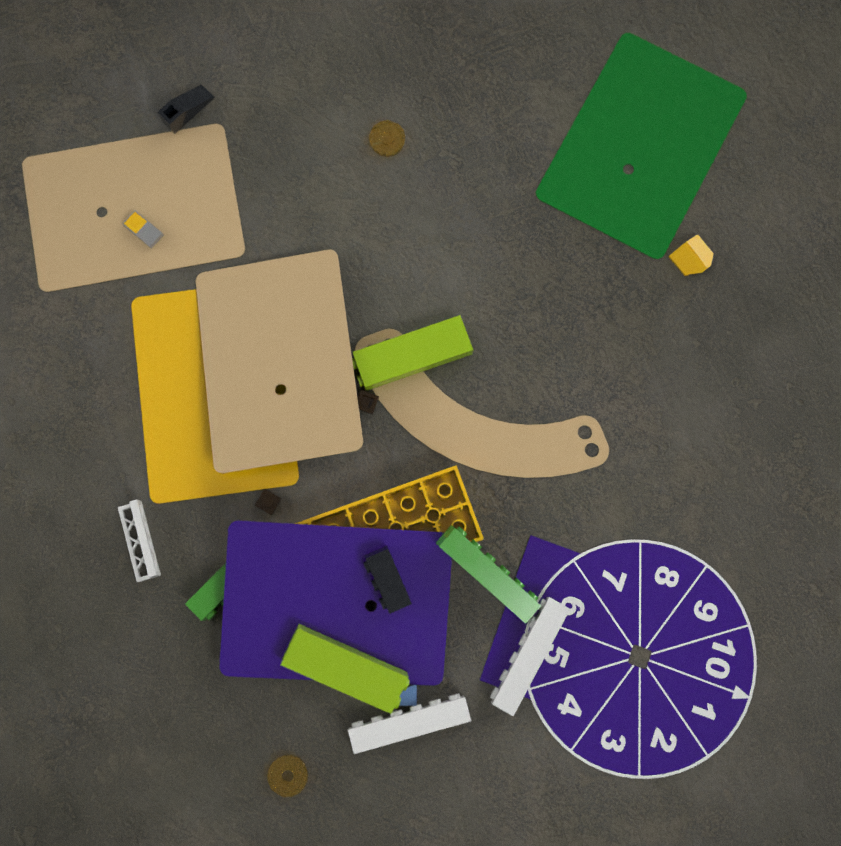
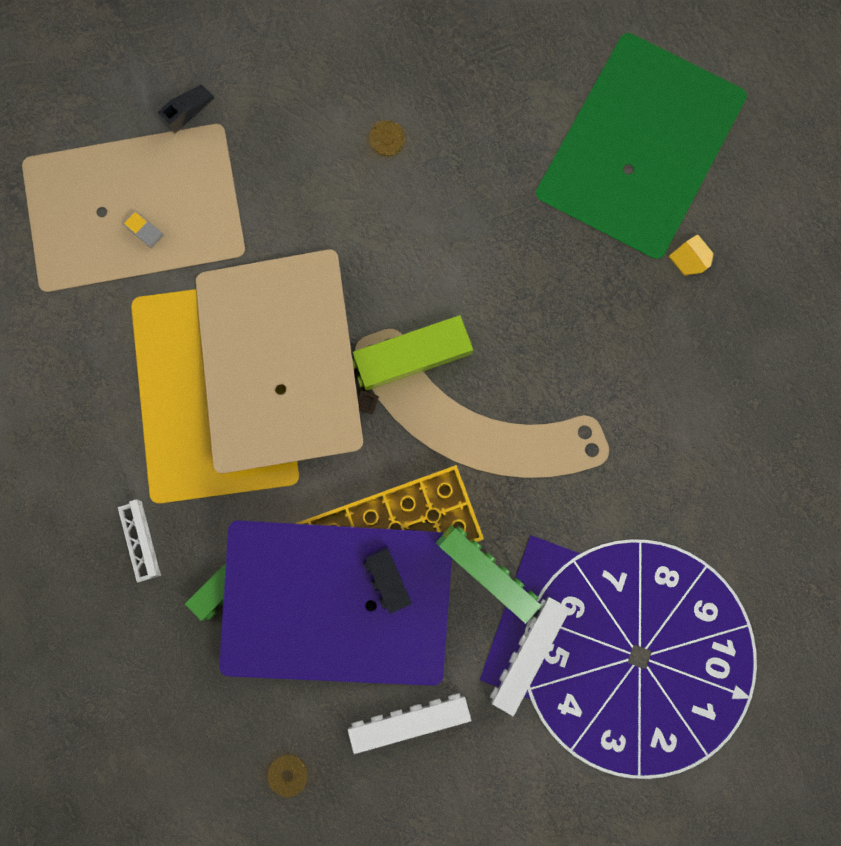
(268, 502): dark brown plate -> none
(345, 669): lime brick -> none
(409, 697): medium blue tile -> none

